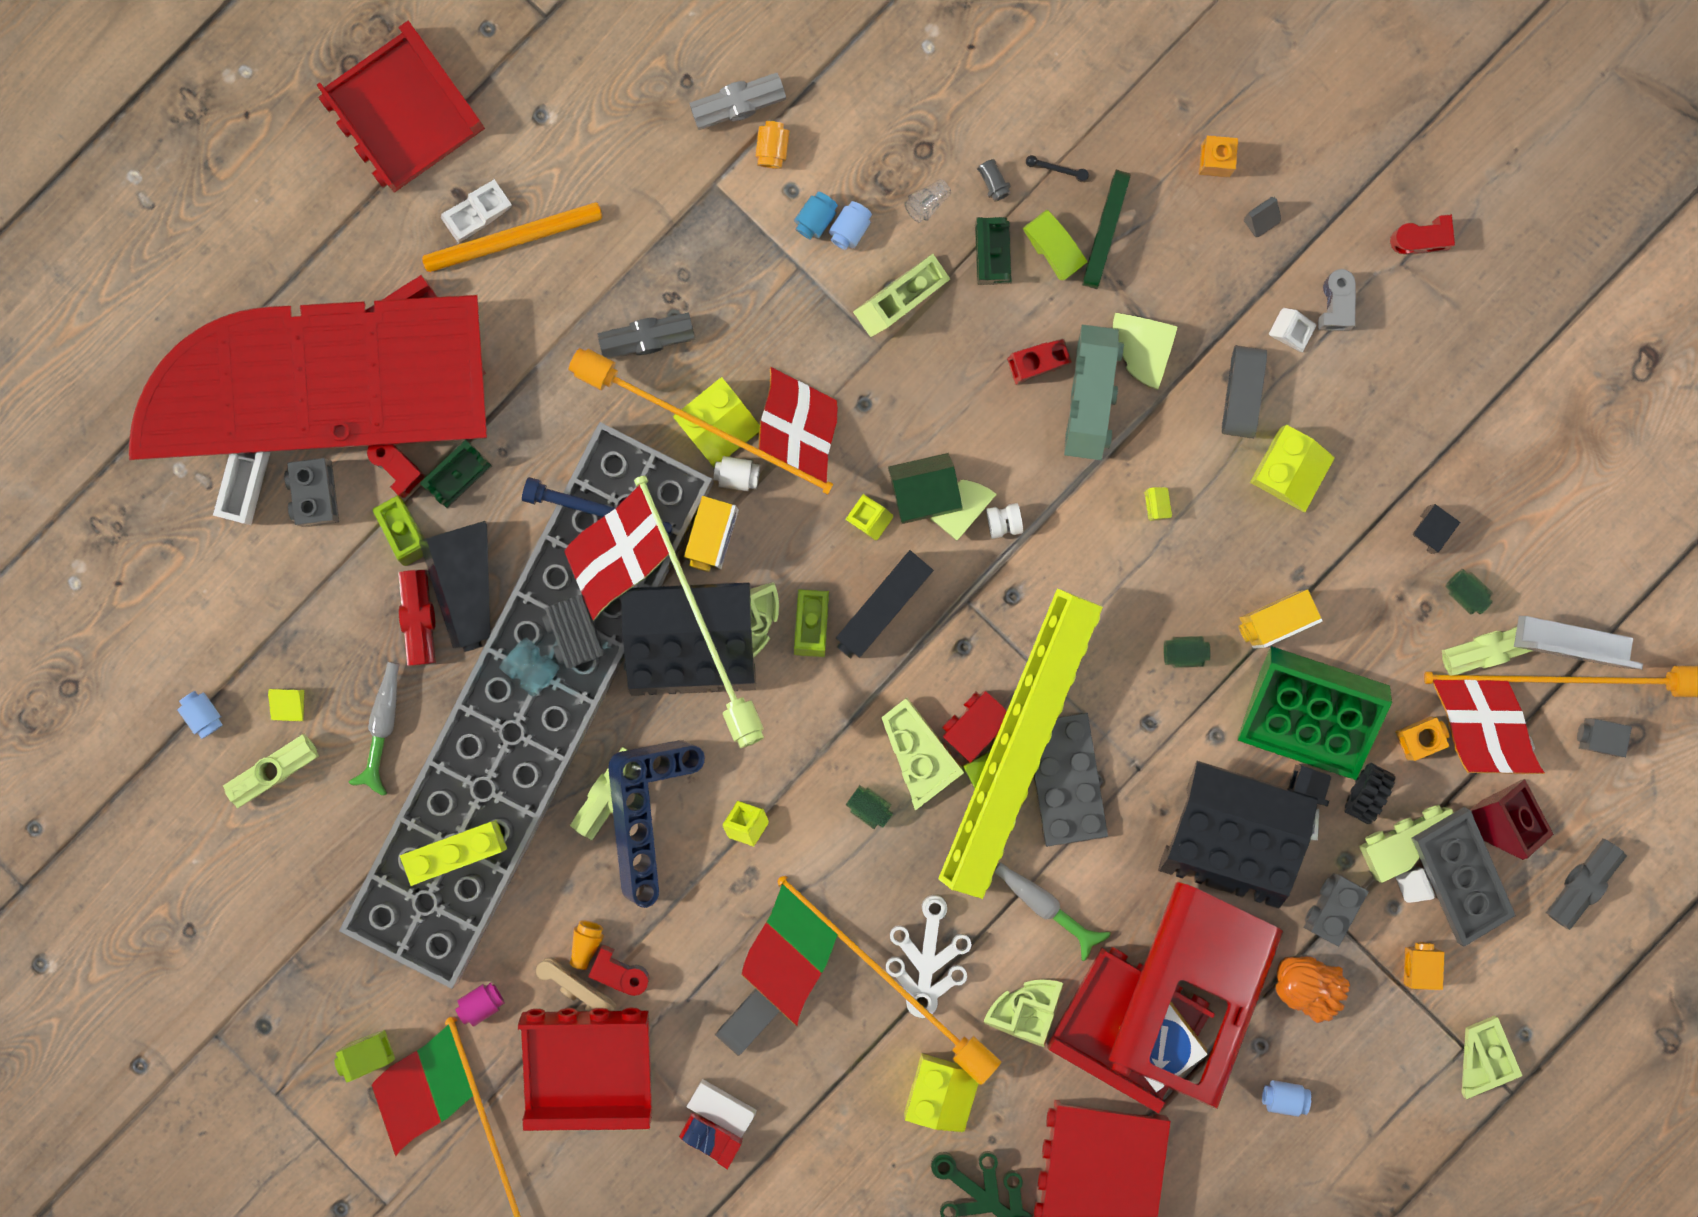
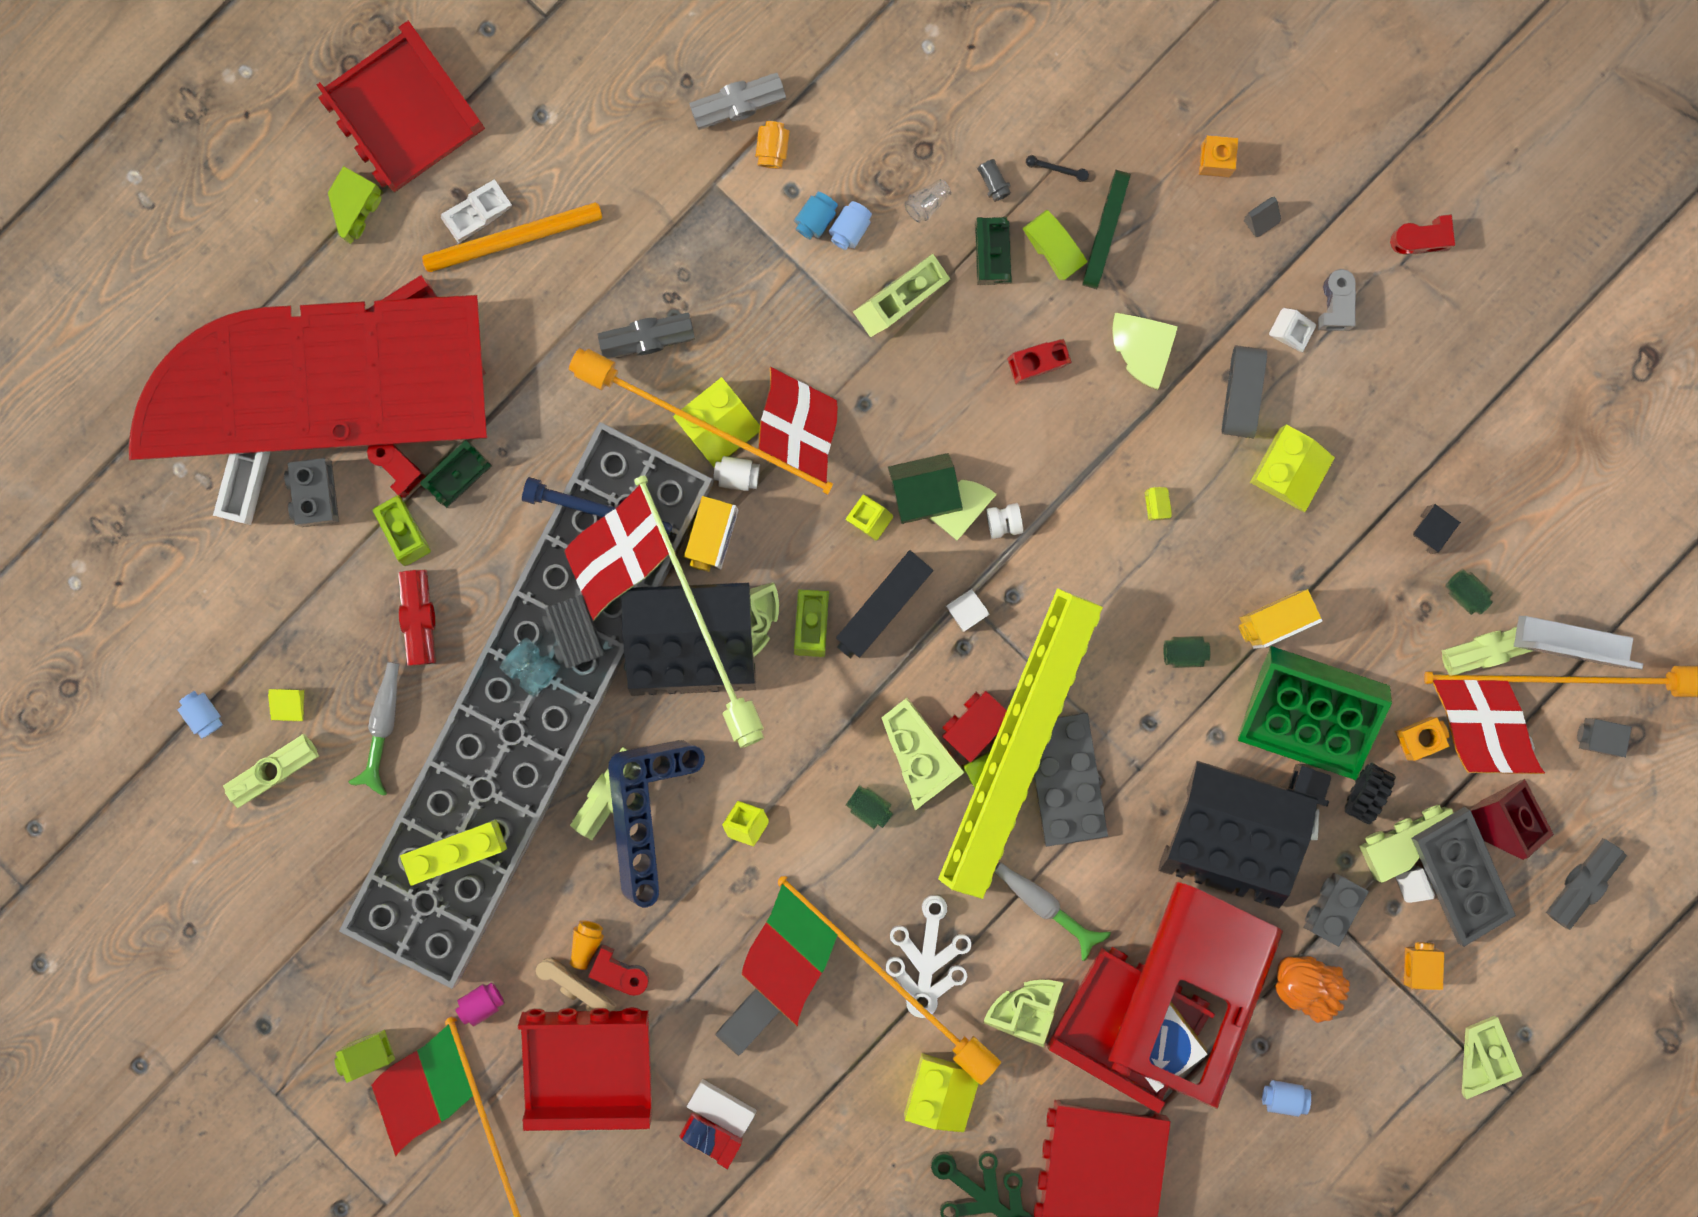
(351, 202): none -> lime slope
(461, 582): black slope -> none
(967, 610): none -> white slope
(1093, 392): sand green brick -> none

